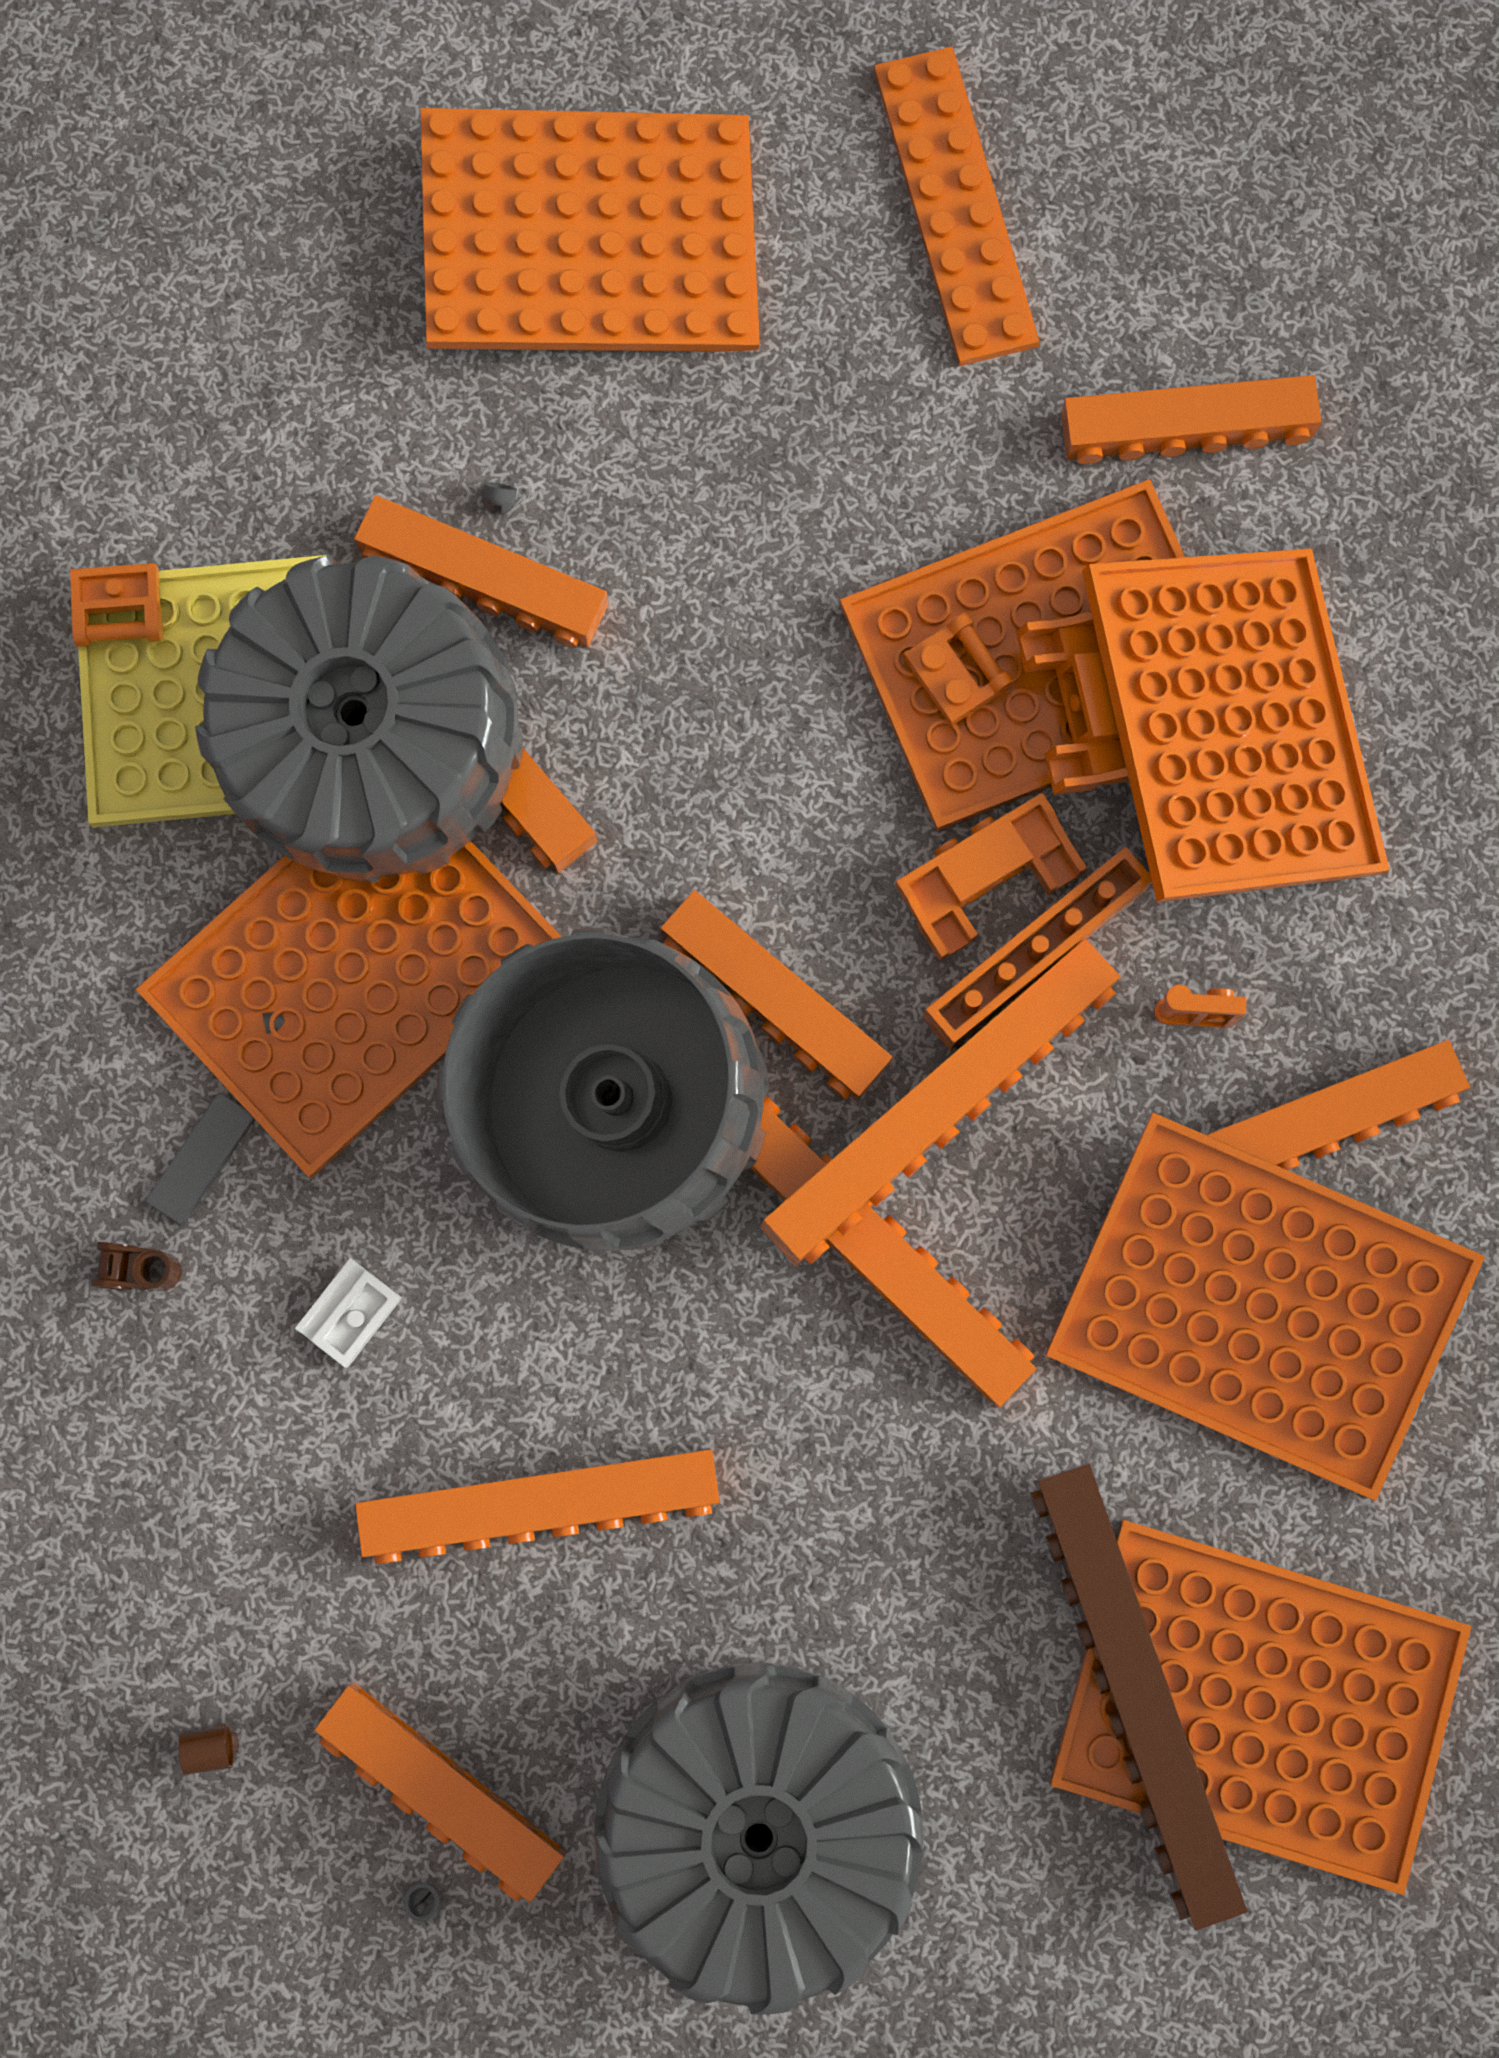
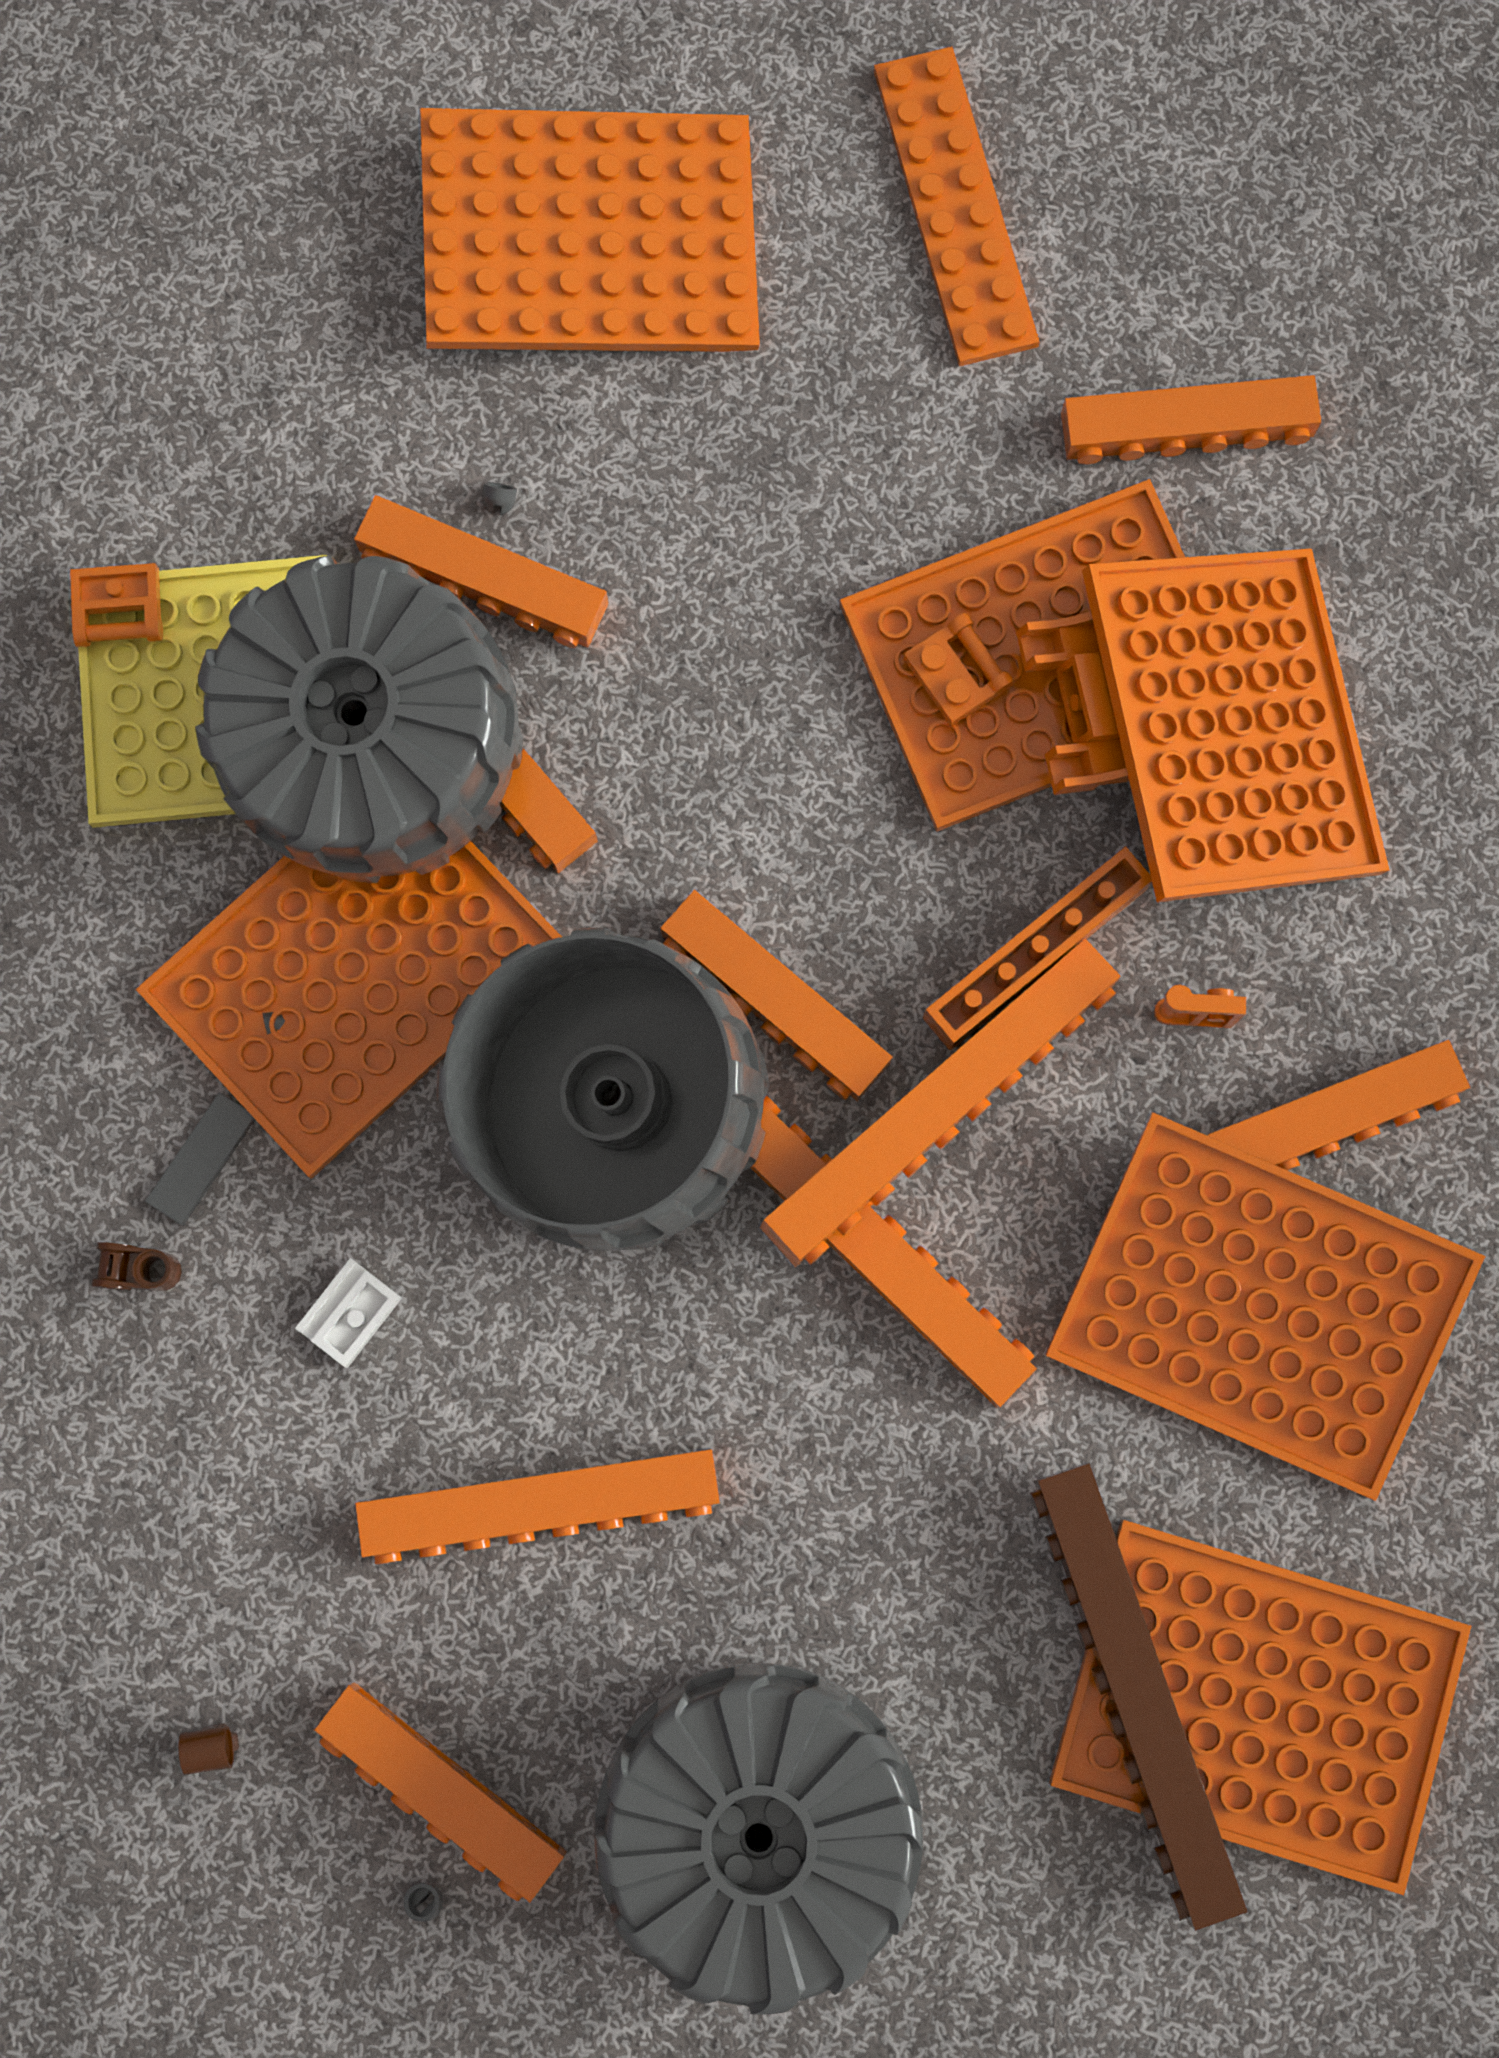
(982, 862): orange bracket -> none

